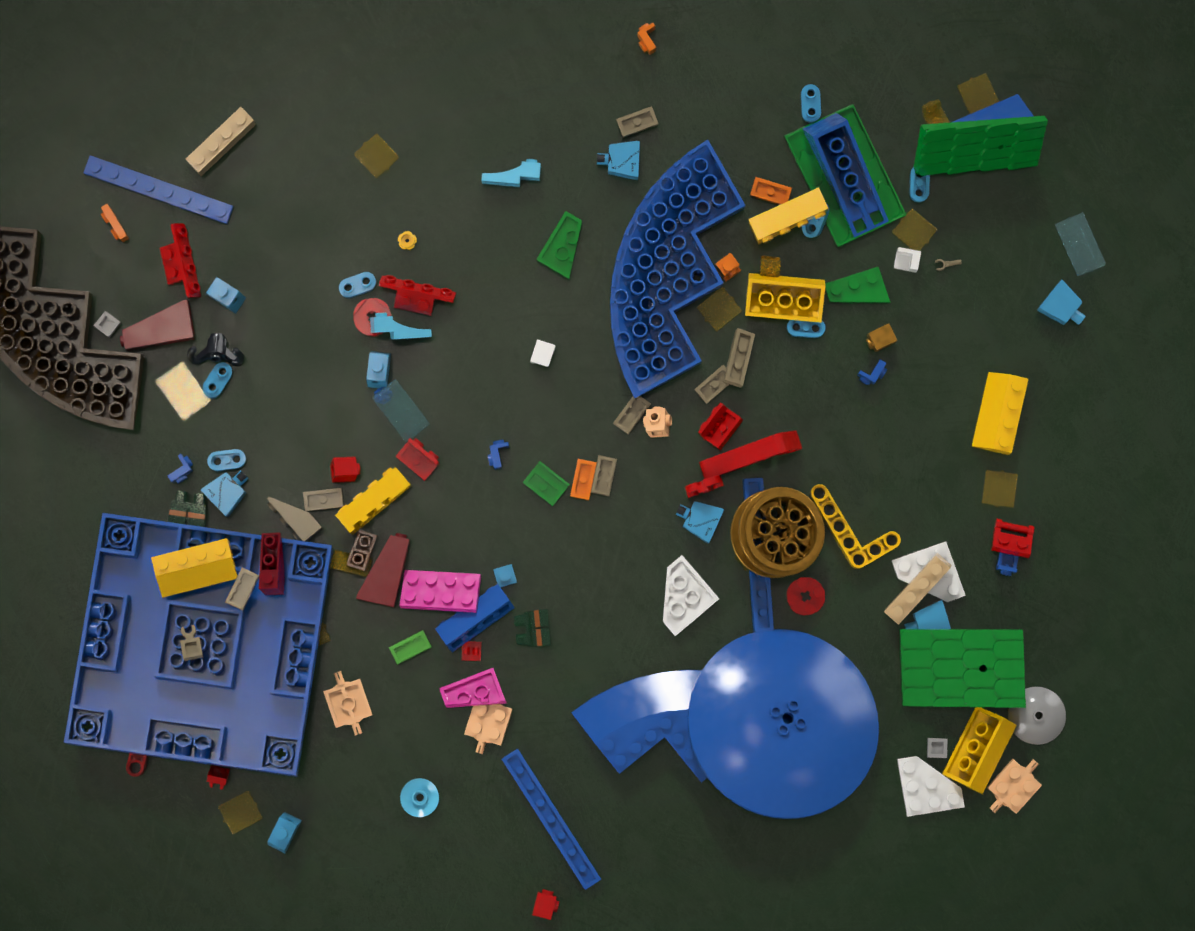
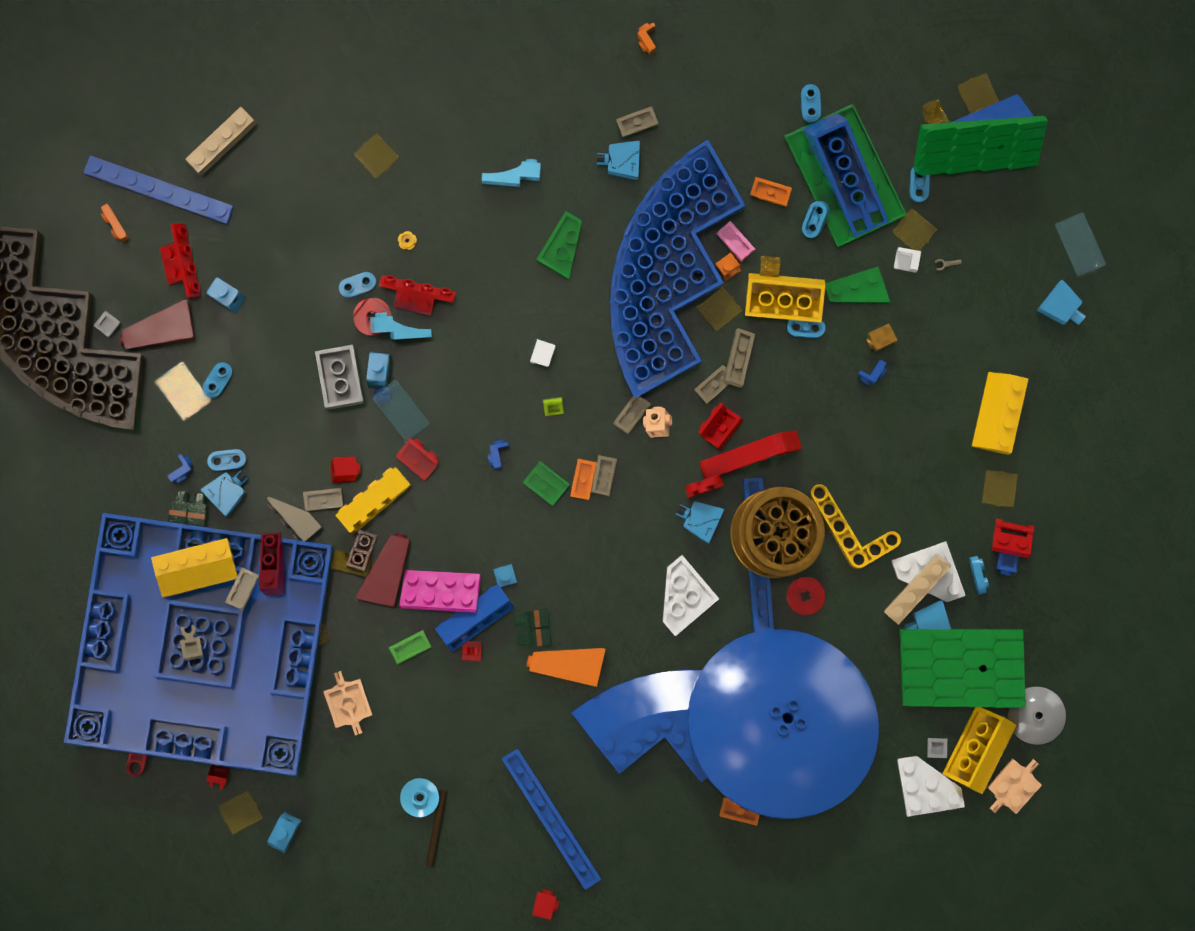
(216, 351): black piece -> none
(339, 377): none -> light grey brick
(436, 828): none -> dark brown bar
(474, 691): dark pink wing -> none
(488, 724): light nougat plate -> none
(553, 406): none -> lime slope
(572, 665): none -> orange slope
(735, 241): none -> bright pink plate
(735, 812): none -> orange plate
(788, 215): yellow wedge -> none
(980, 582): none -> dark azure plate

